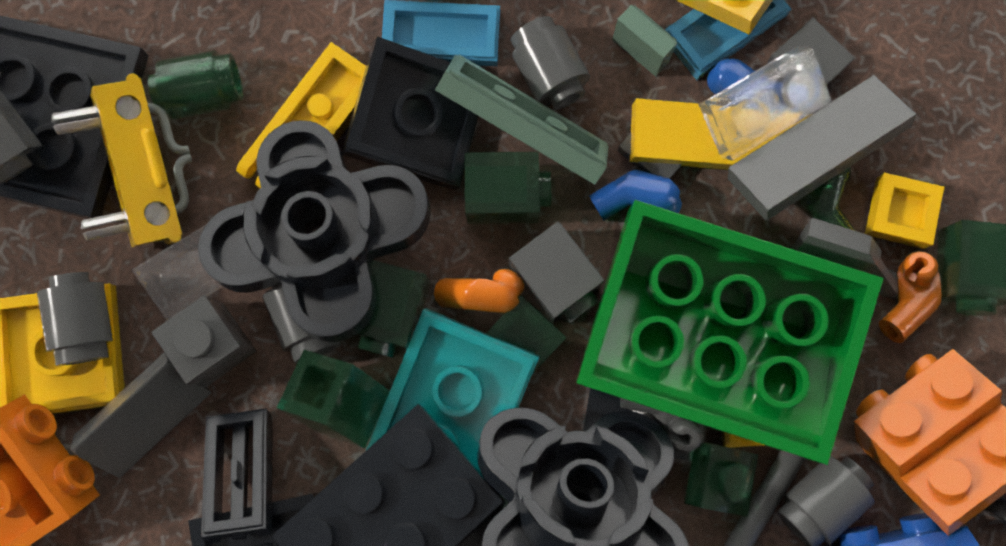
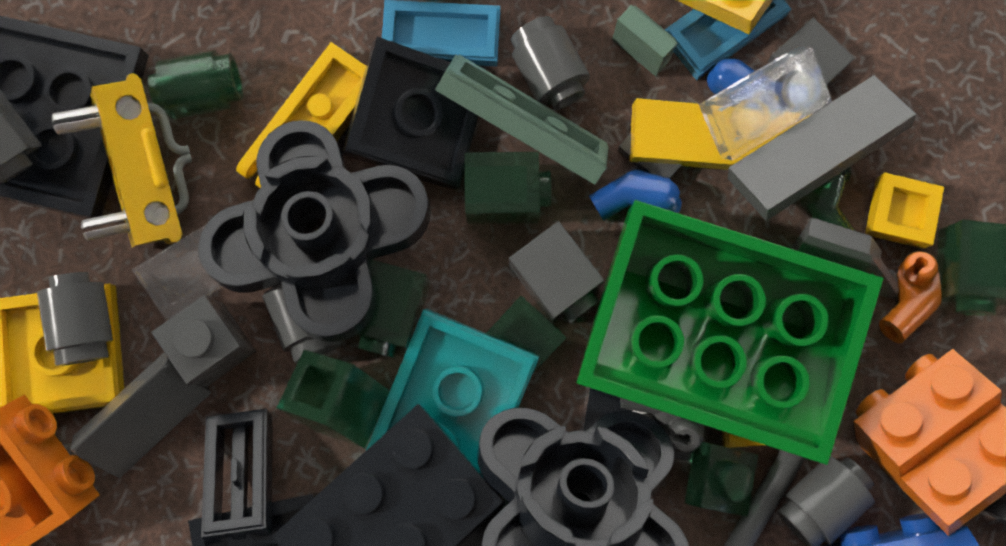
(481, 294): orange arm -> none

